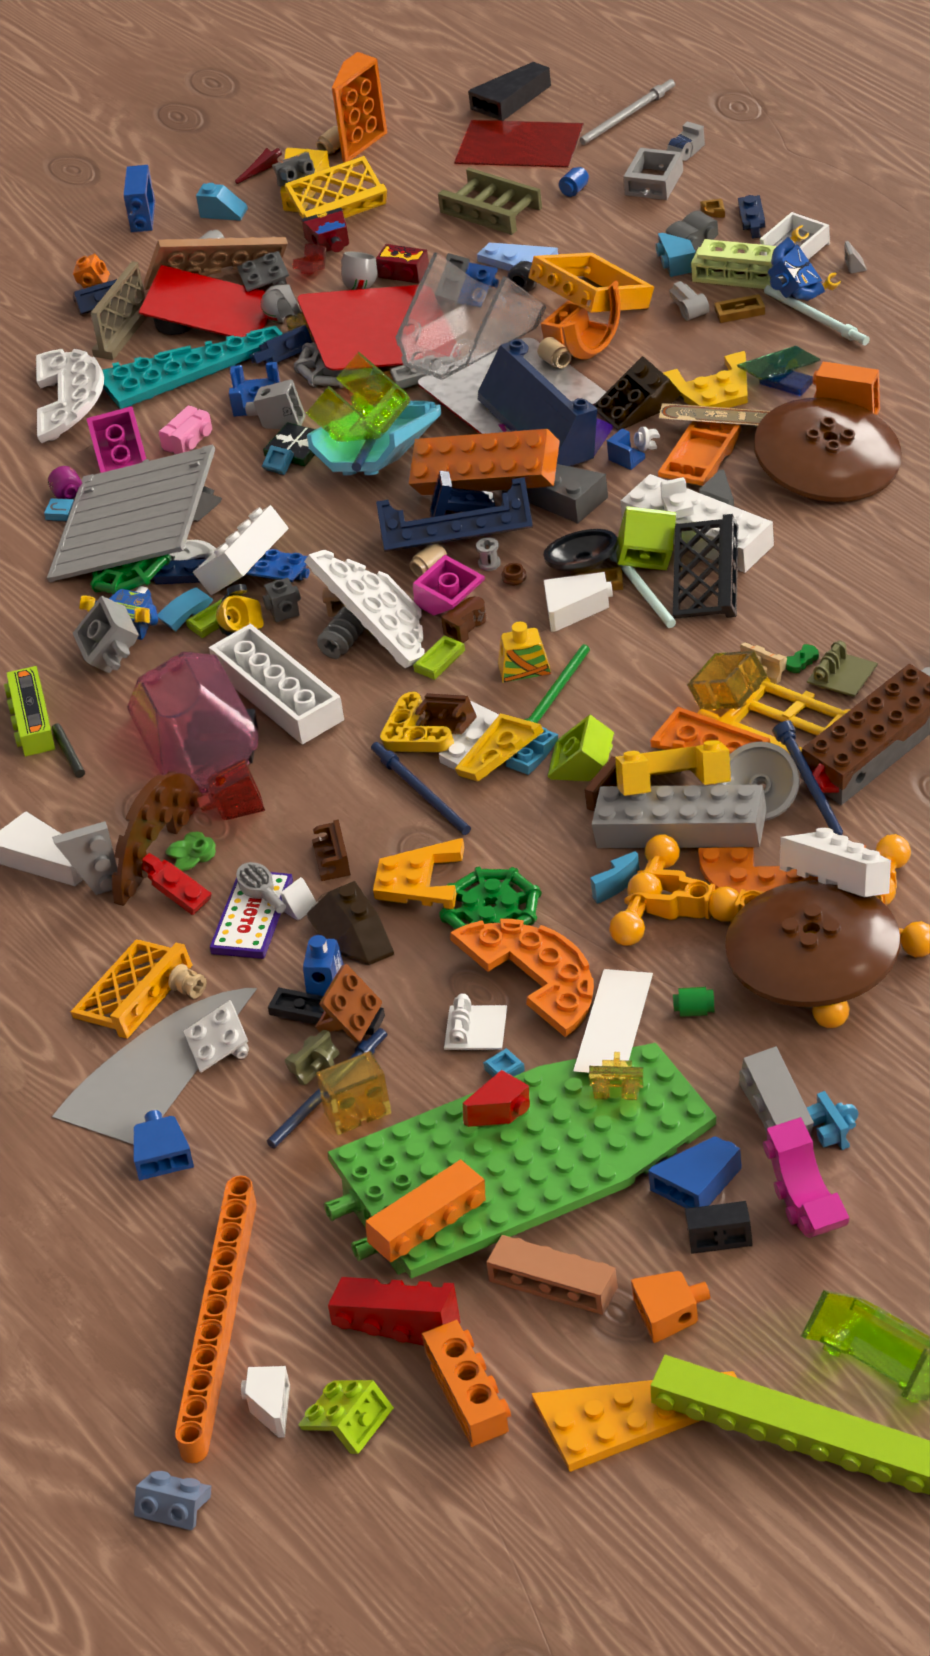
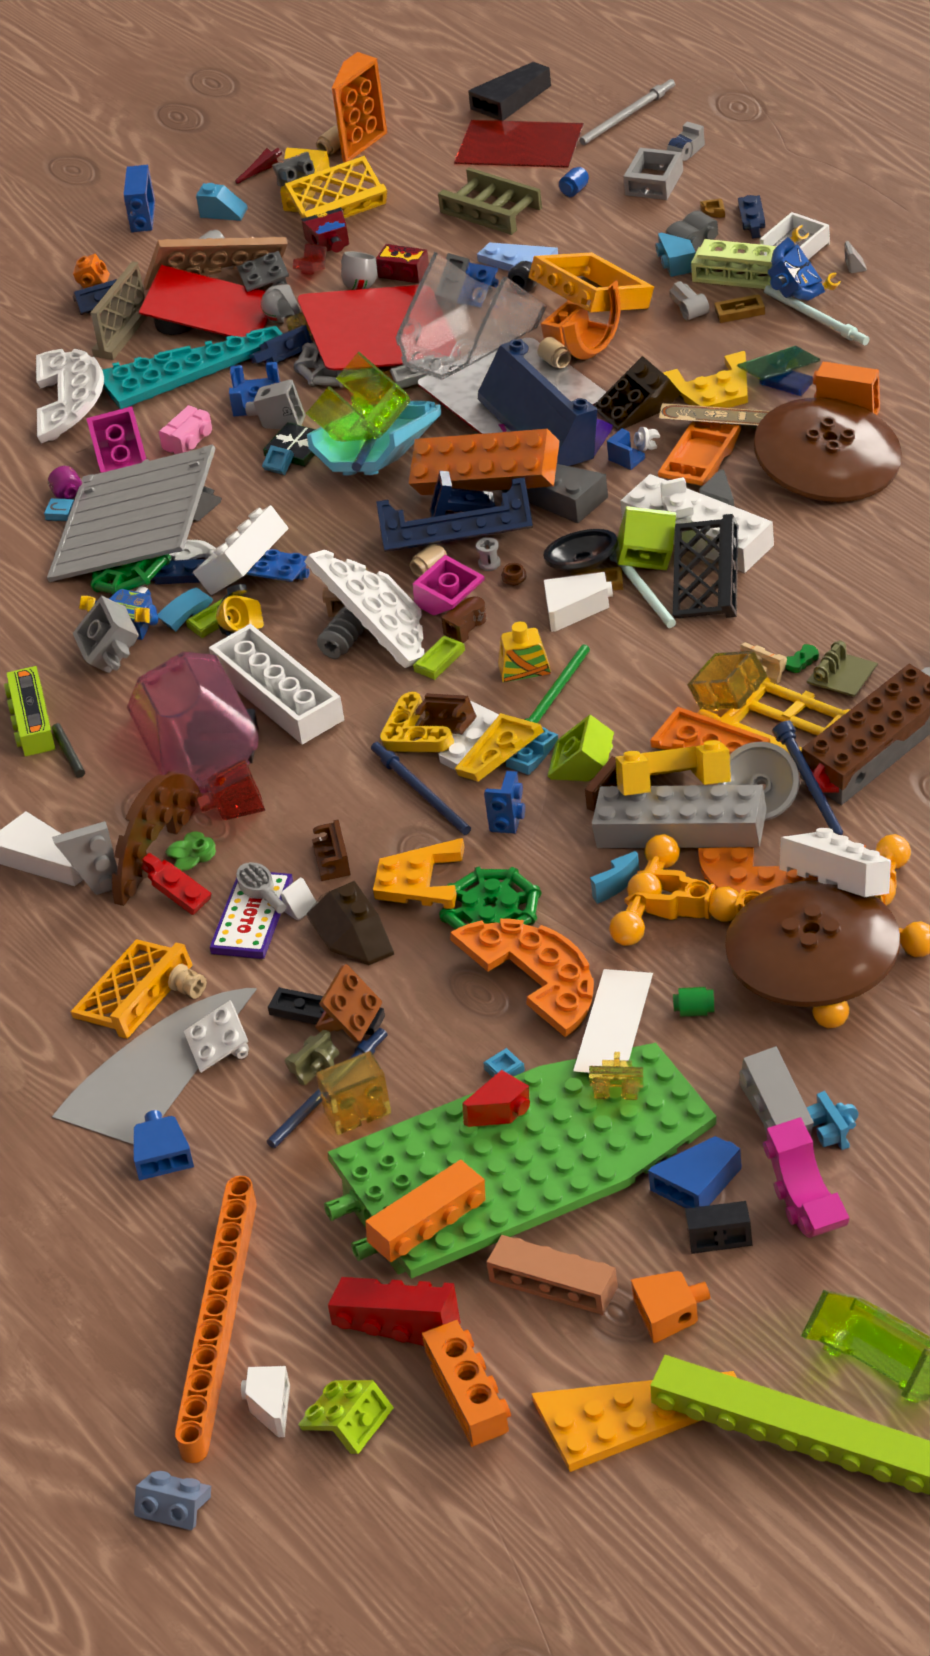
(281, 599): dark grey brick -> none
(321, 957): blue torso -> none
(475, 1026): white hinge -> none
(505, 805): none -> blue bracket

